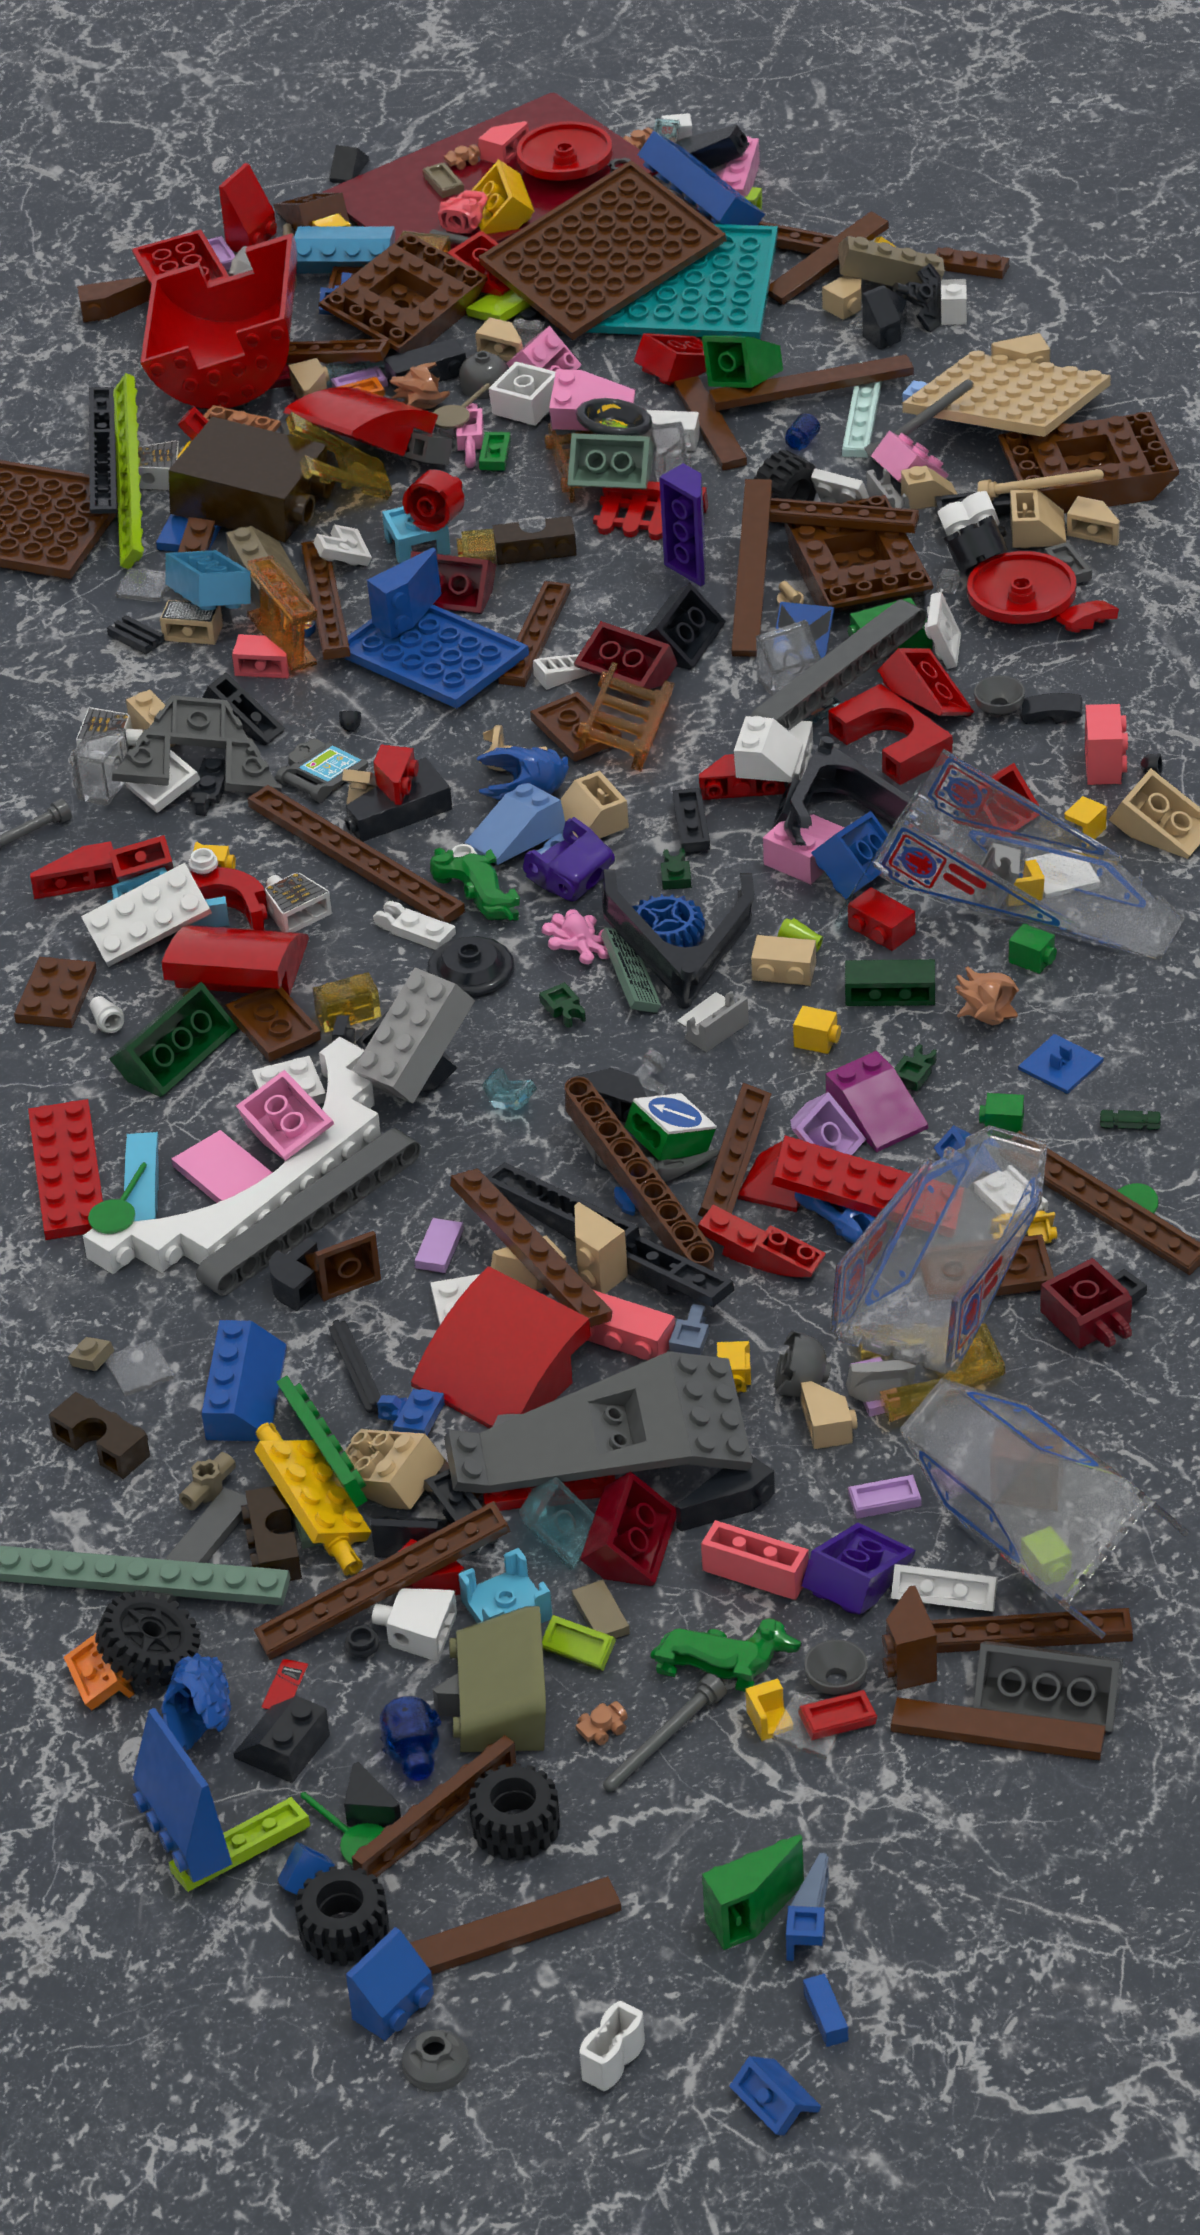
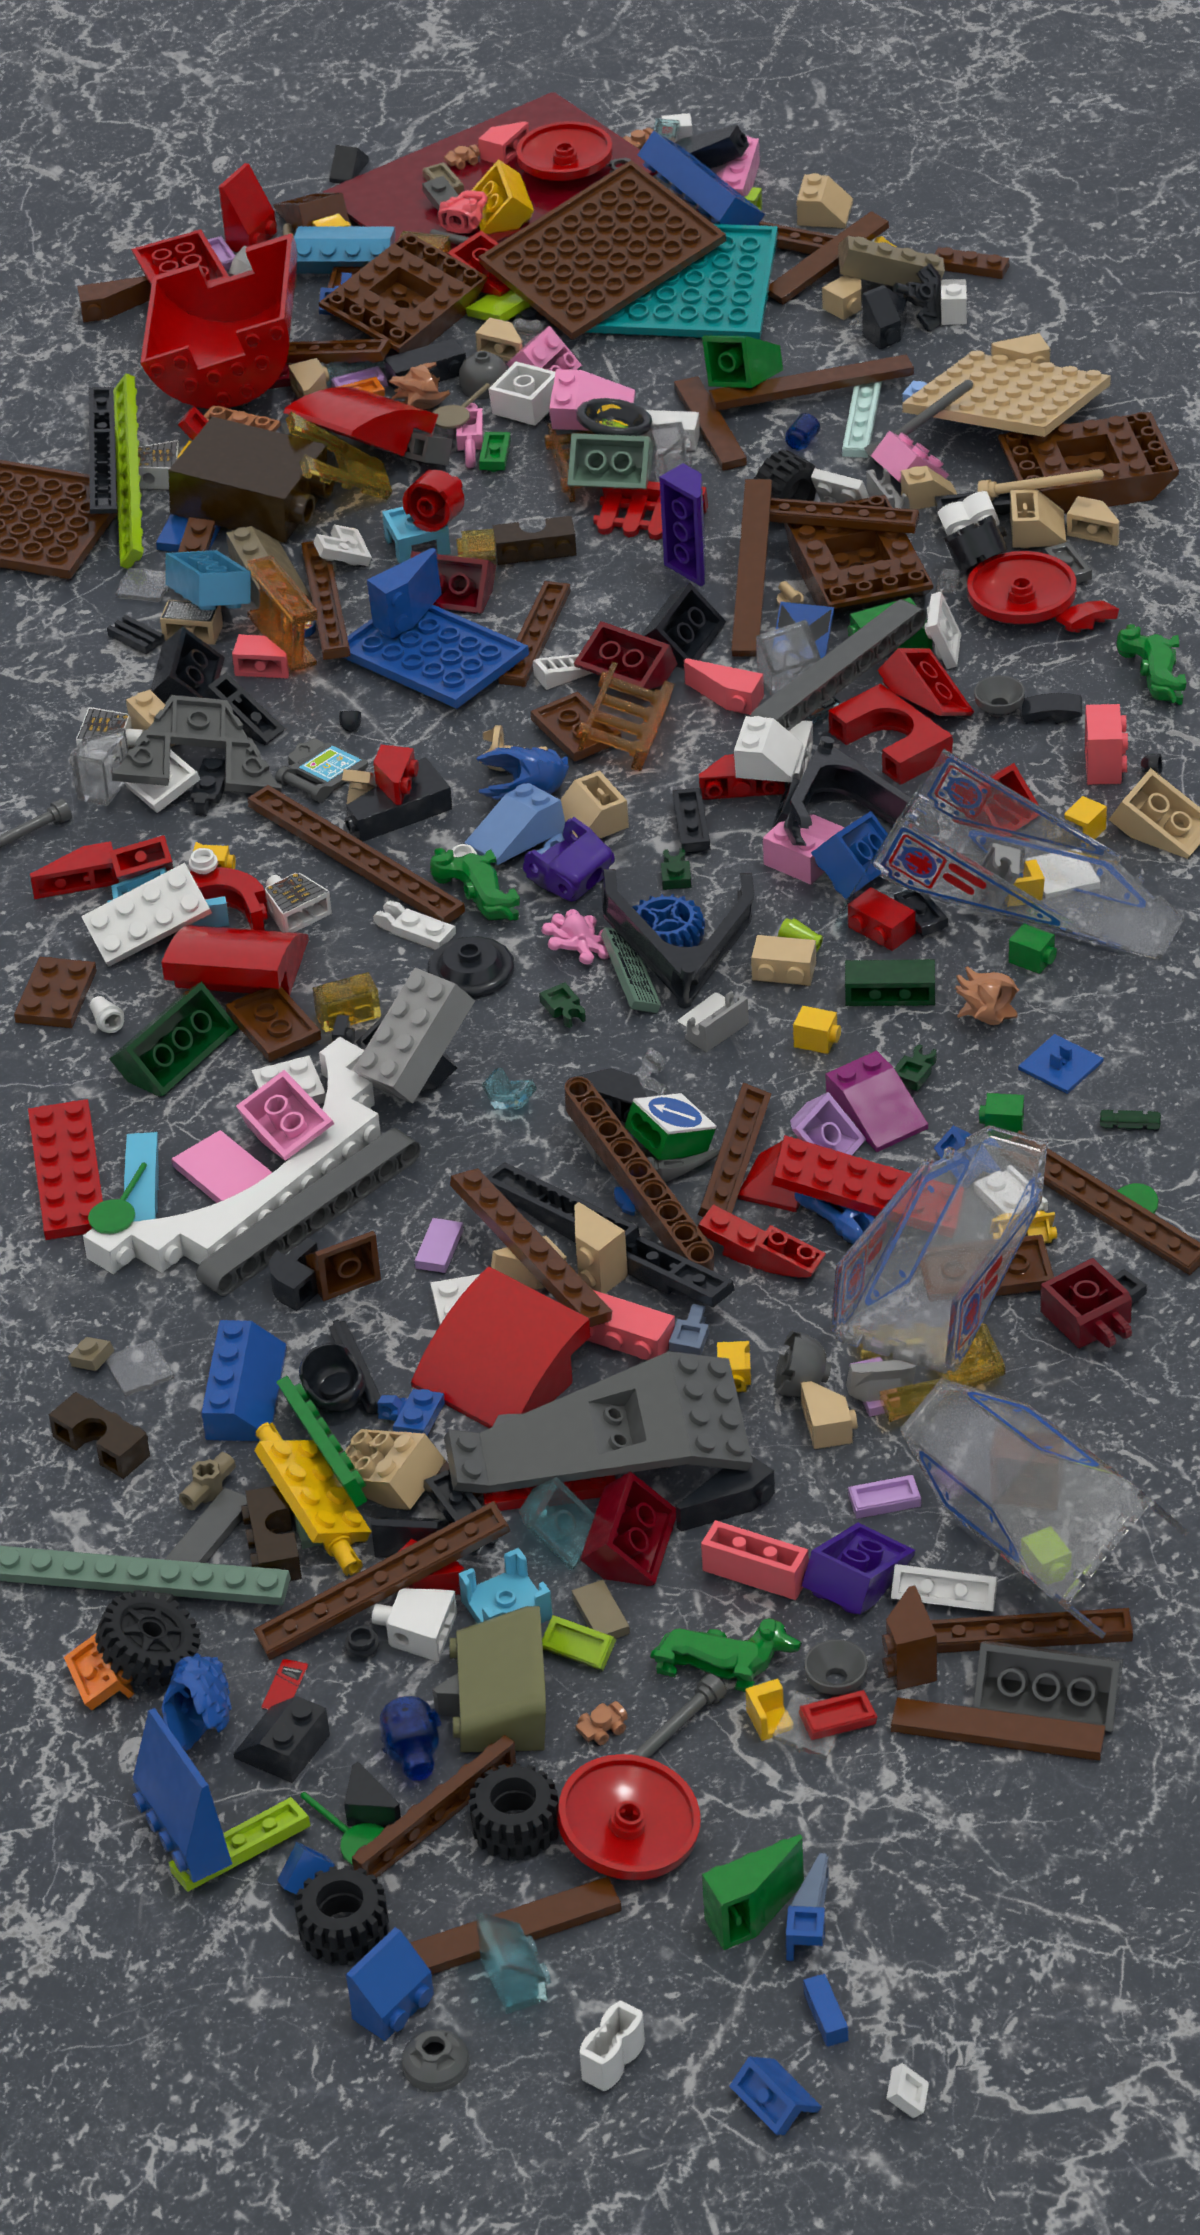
(185, 666): none -> black slope
(332, 1377): none -> black piece
(438, 191): none -> dark grey plate
(511, 1963): none -> clear light blue slope
(628, 1817): none -> red dish
(671, 356): red slope -> none
(726, 686): none -> coral slope
(822, 203): none -> tan slope
(907, 2090): none -> white plate
(927, 914): none -> black plate
(1156, 662): none -> green animal

